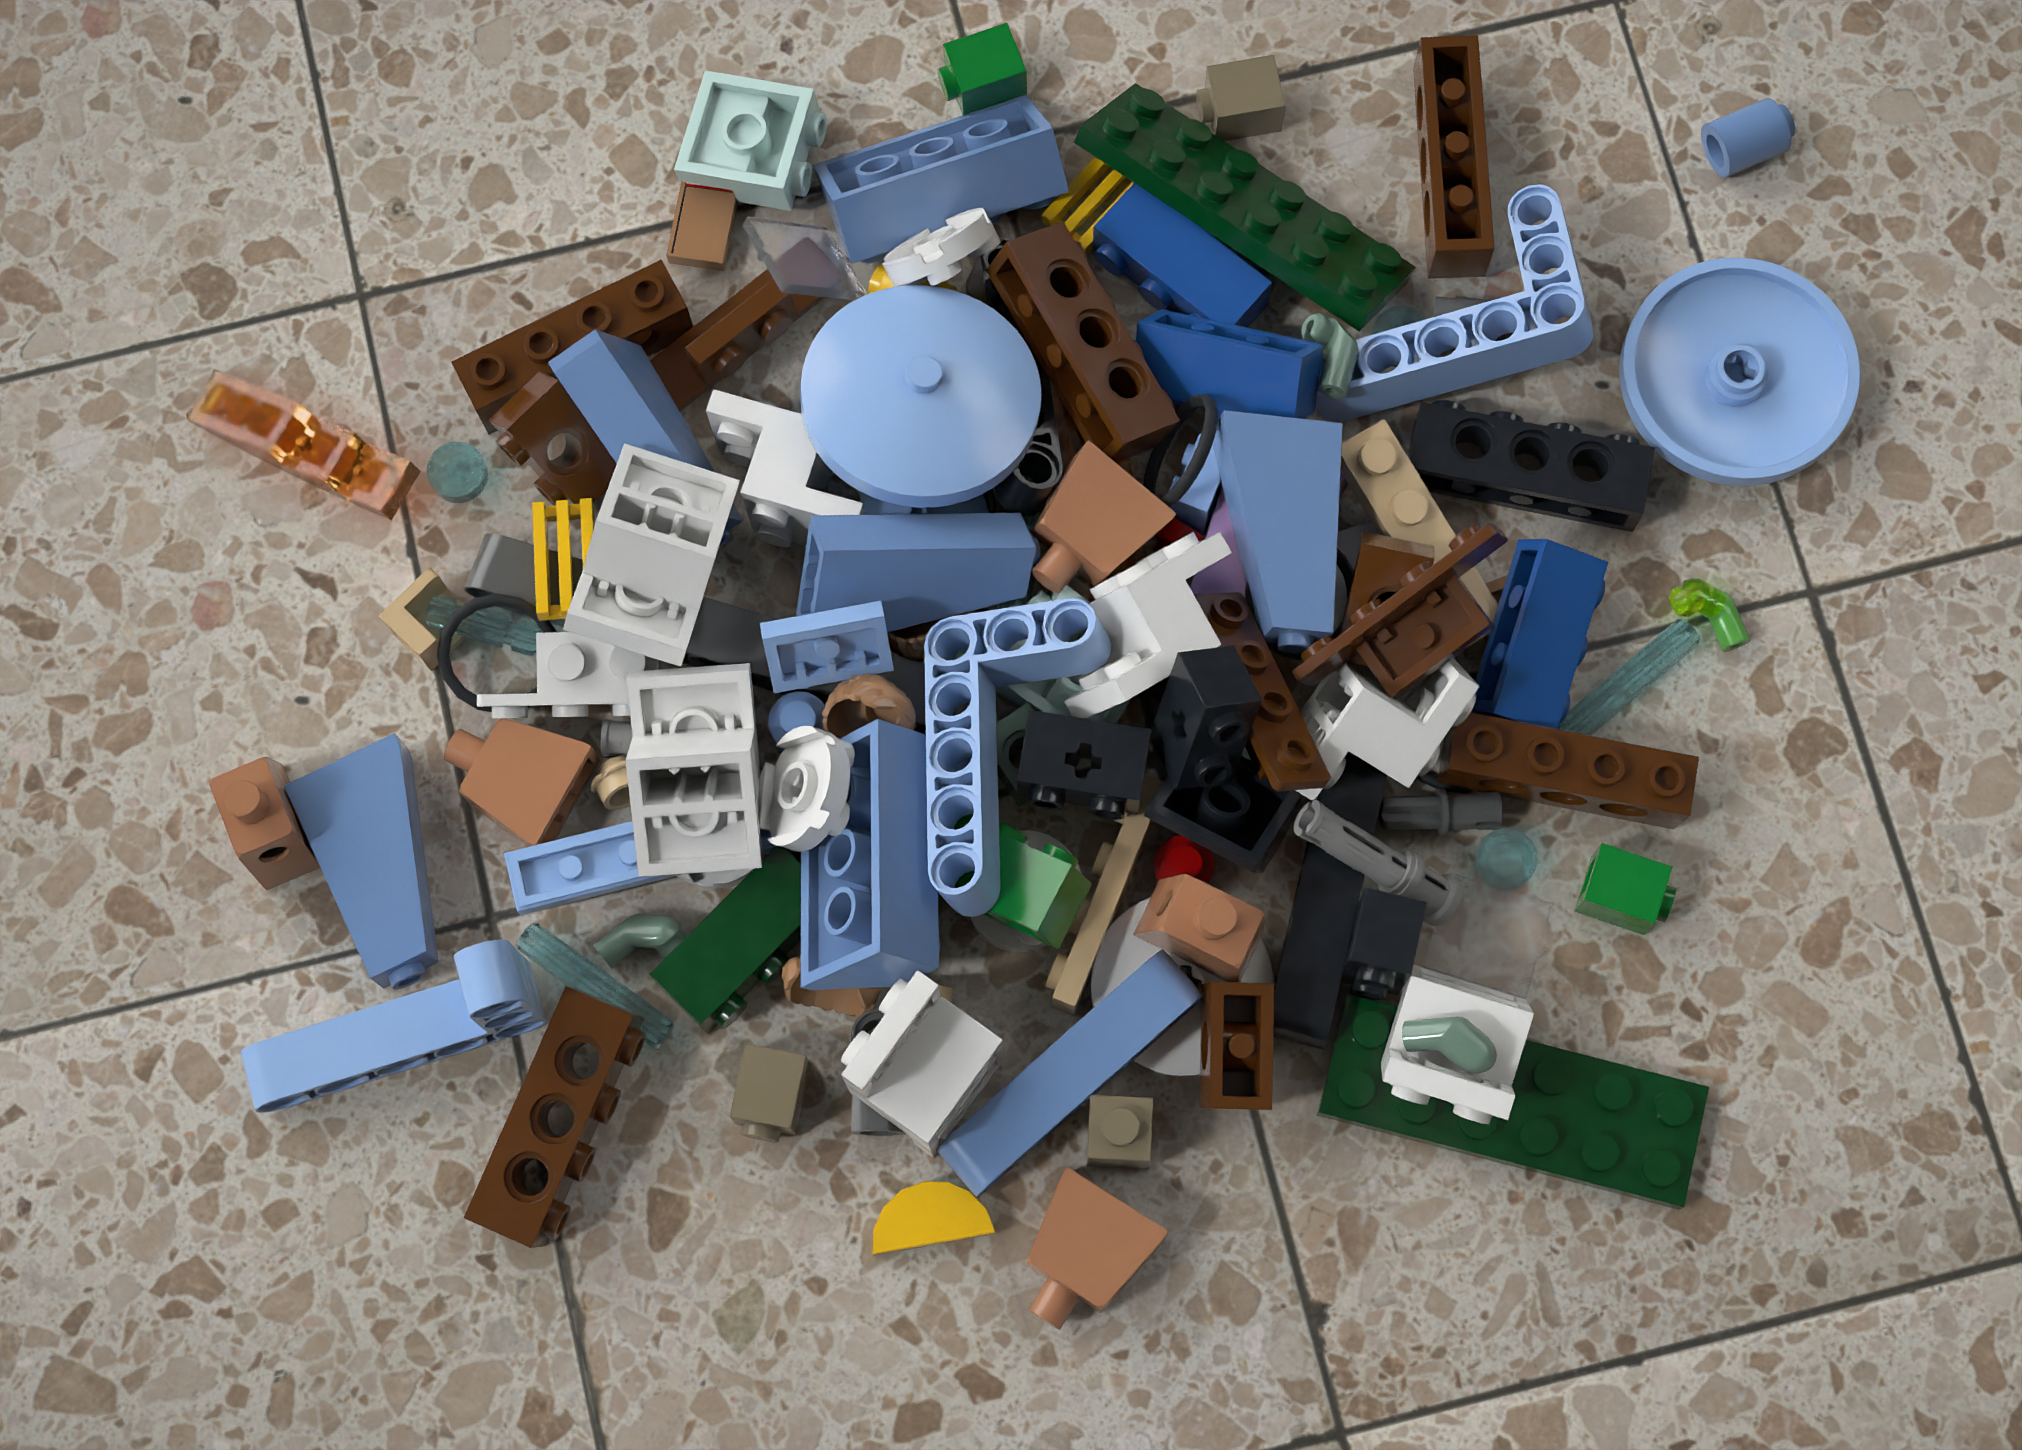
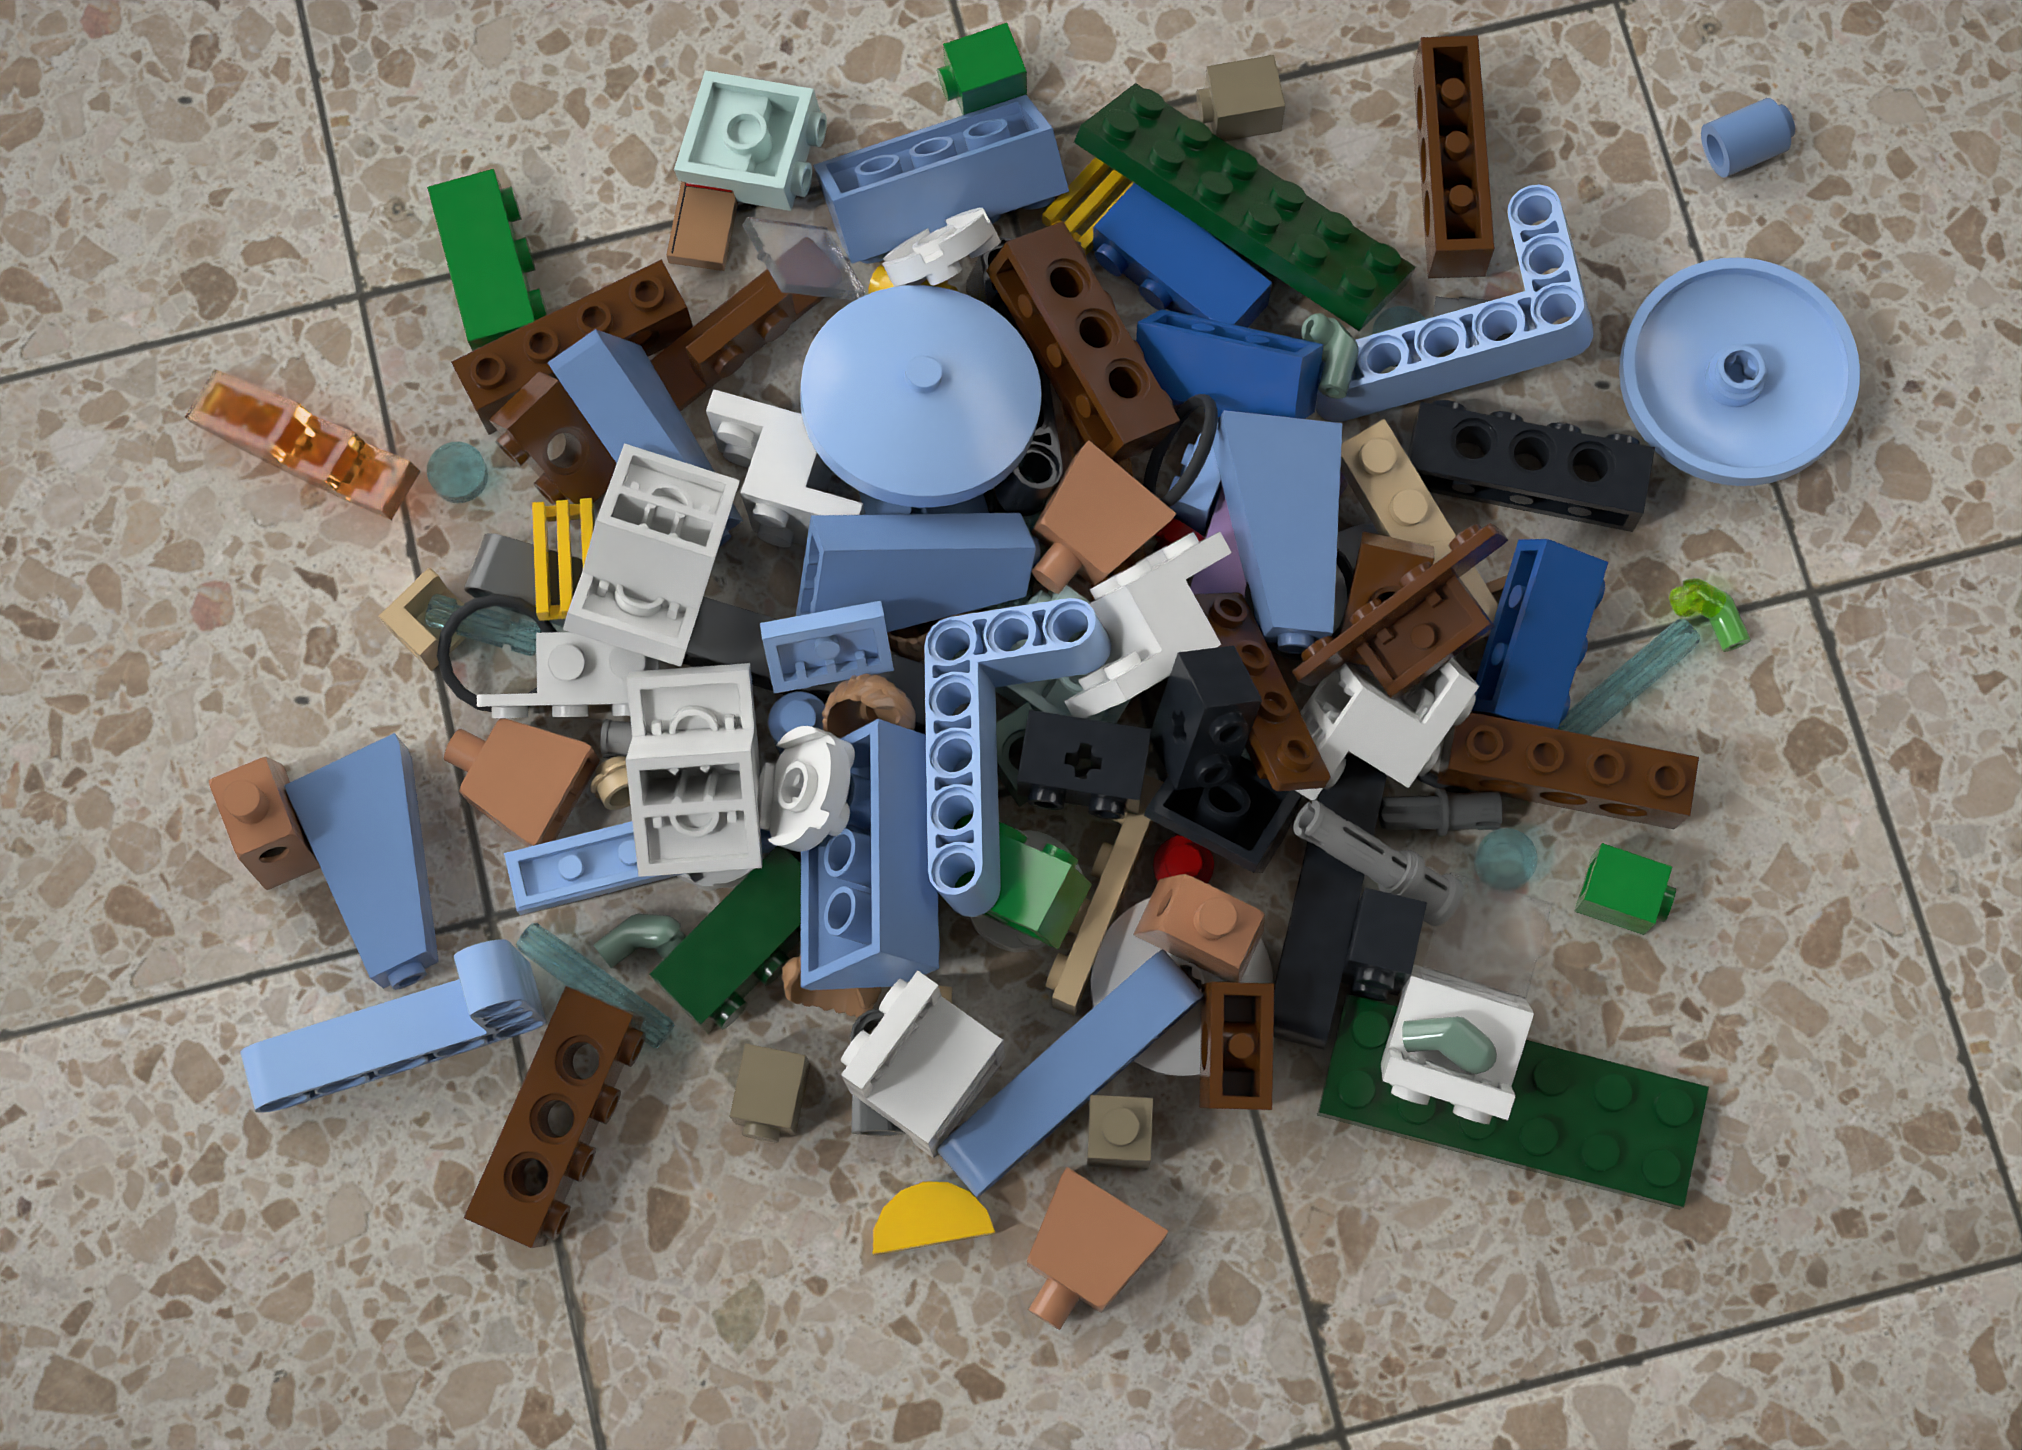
(485, 256): none -> green brick

